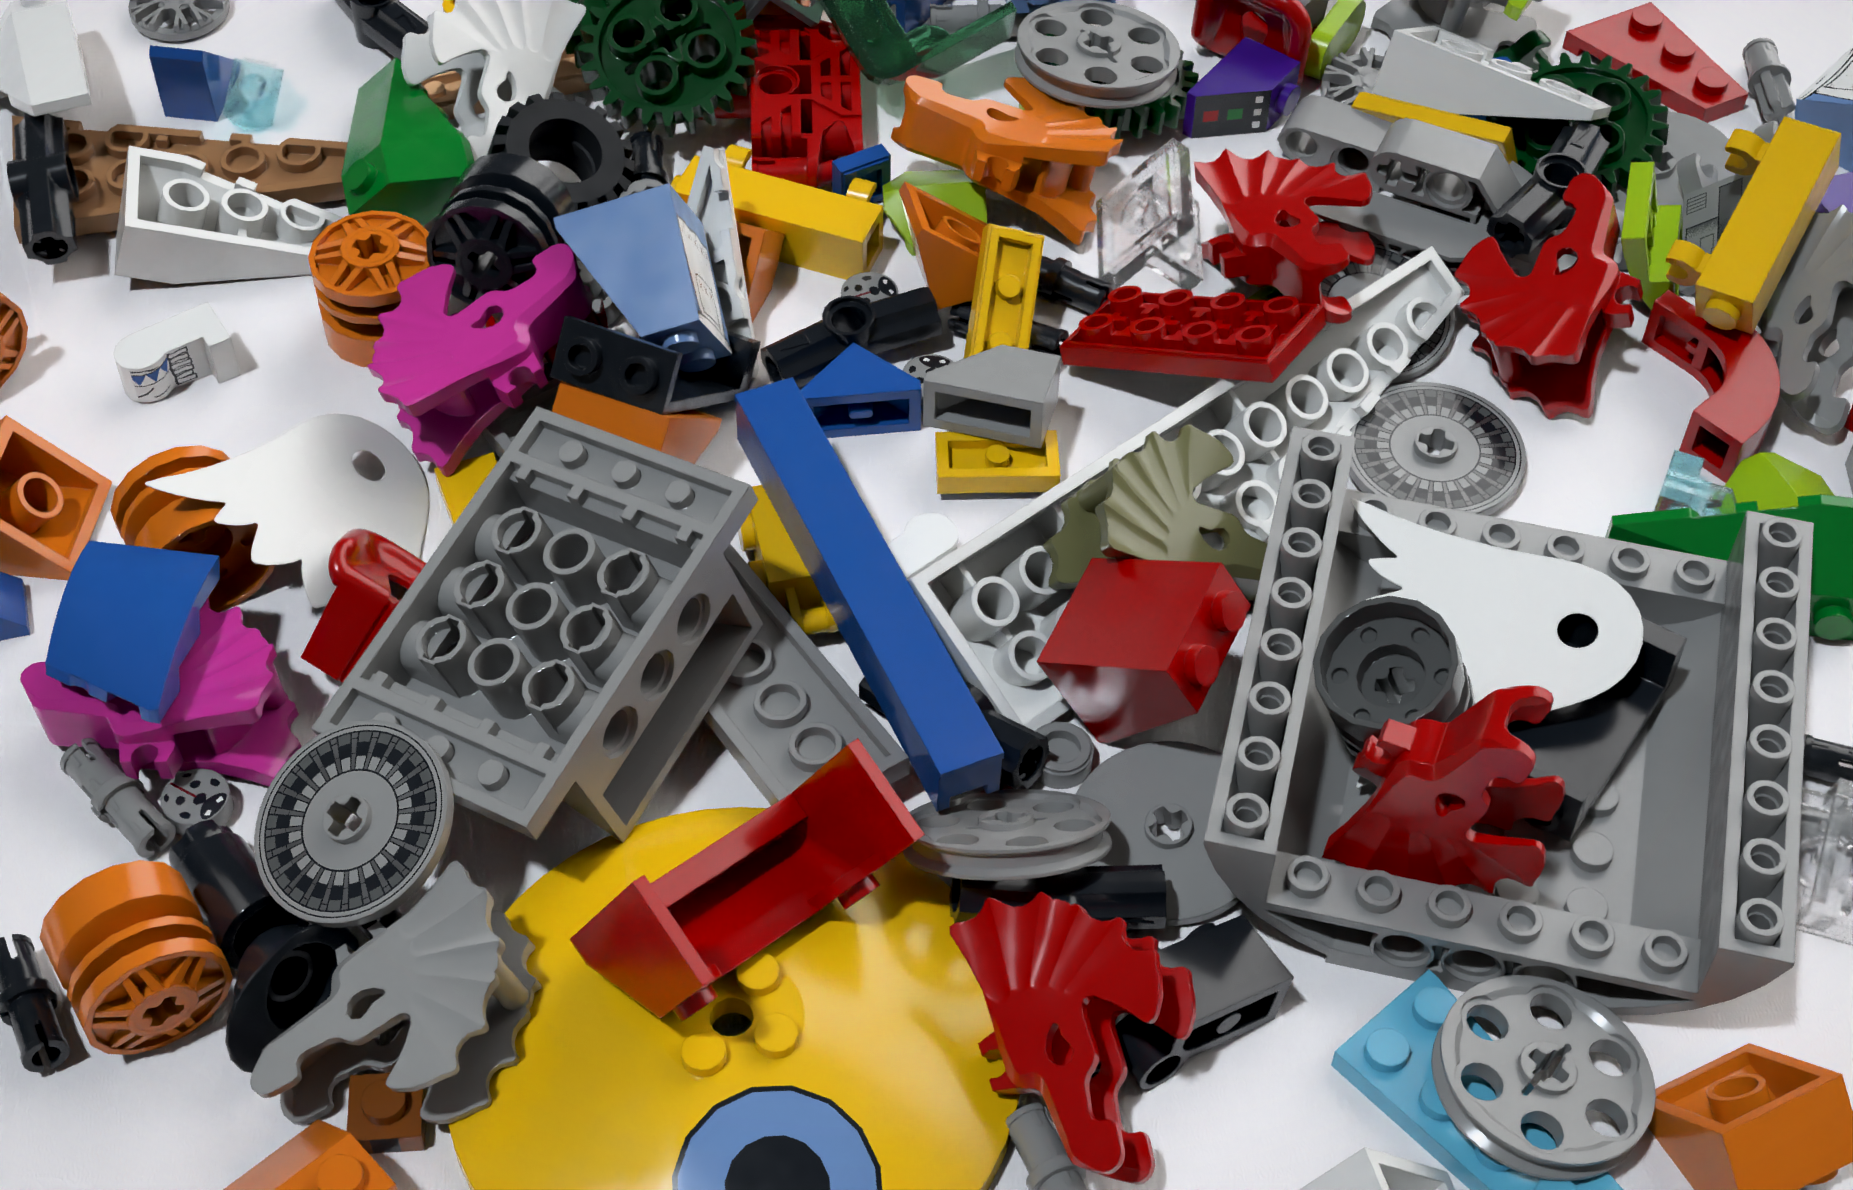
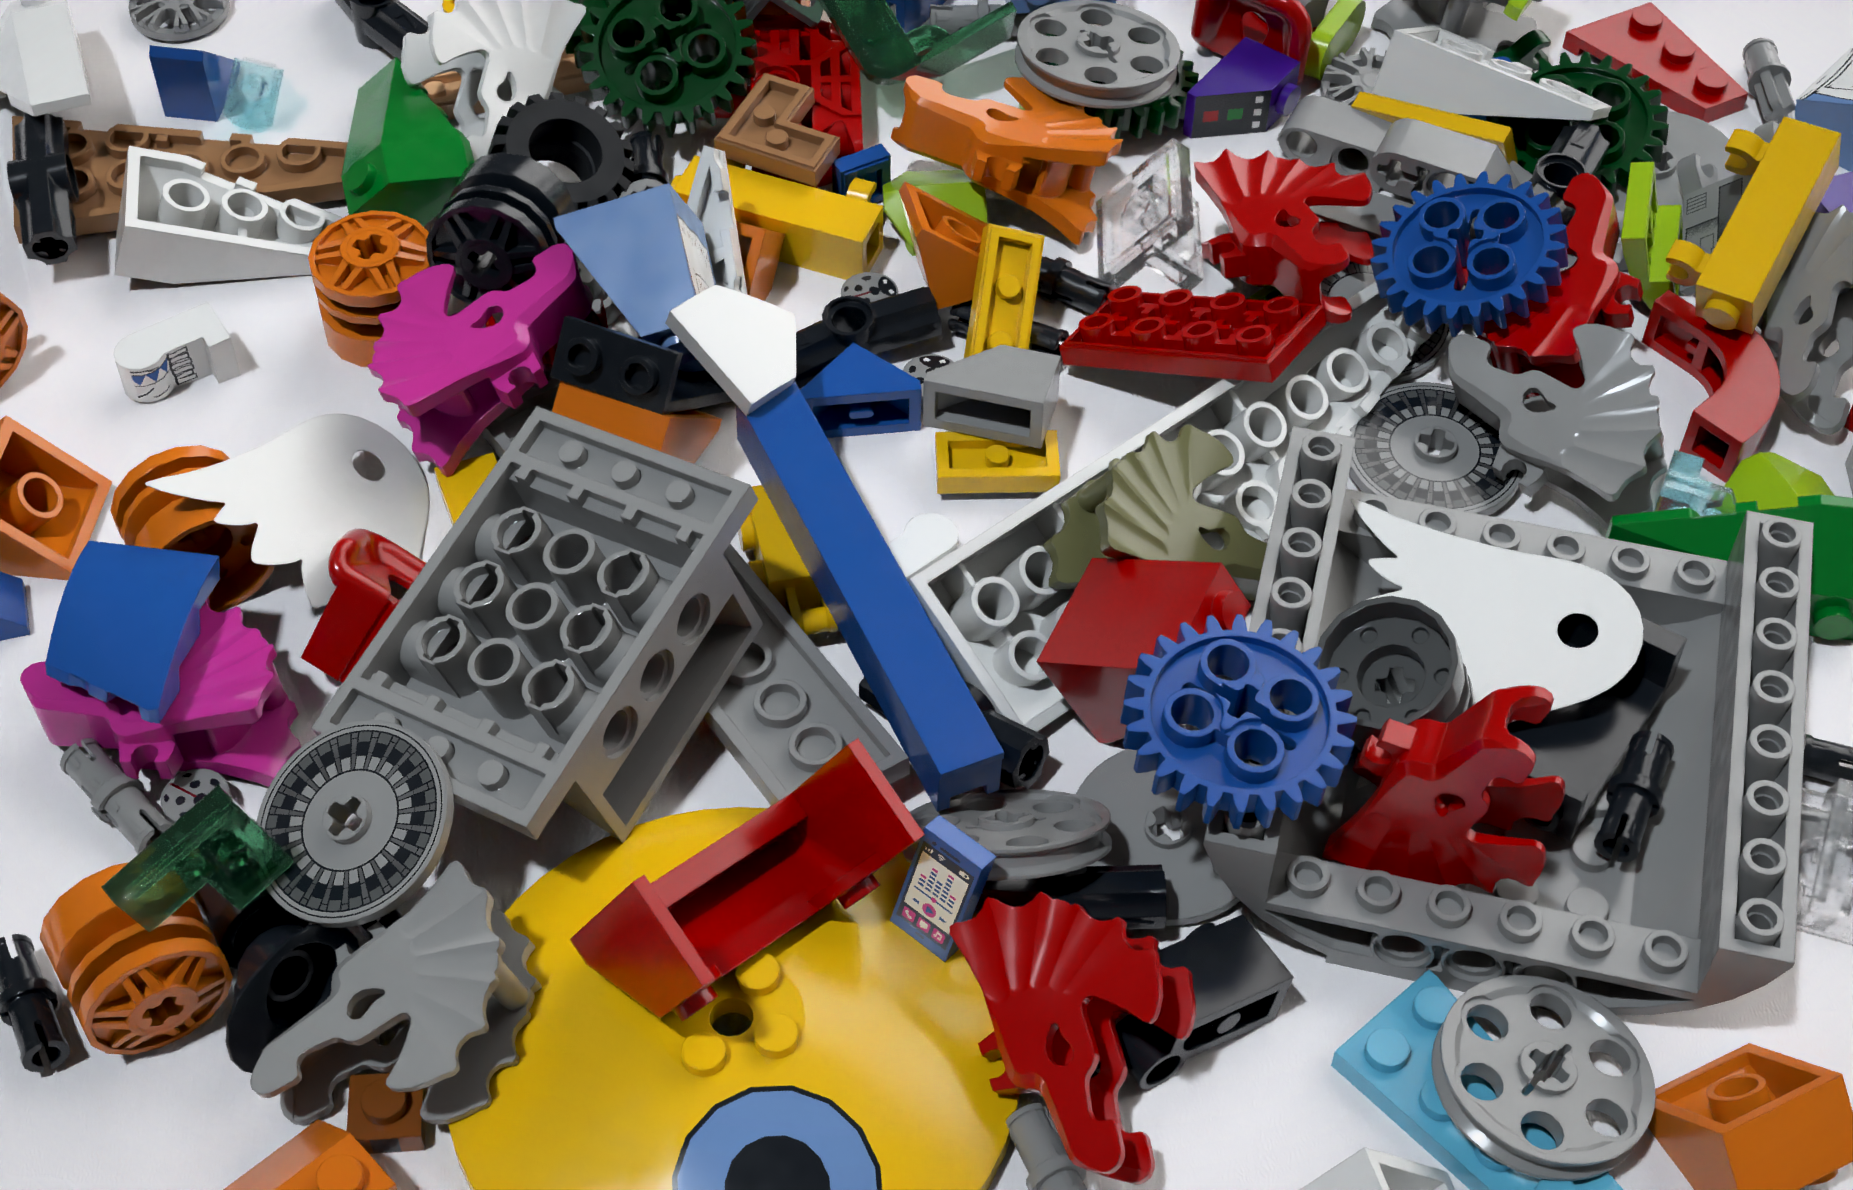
(207, 844): none -> clear green tile
(739, 342): none -> white slope
(768, 132): none -> medium nougat tile
(941, 886): none -> tile
(1069, 755): light grey tile -> none
(1238, 721): none -> blue gear
(1509, 262): none -> blue gear
(1585, 441): none -> light grey animal
(1634, 796): none -> black pin

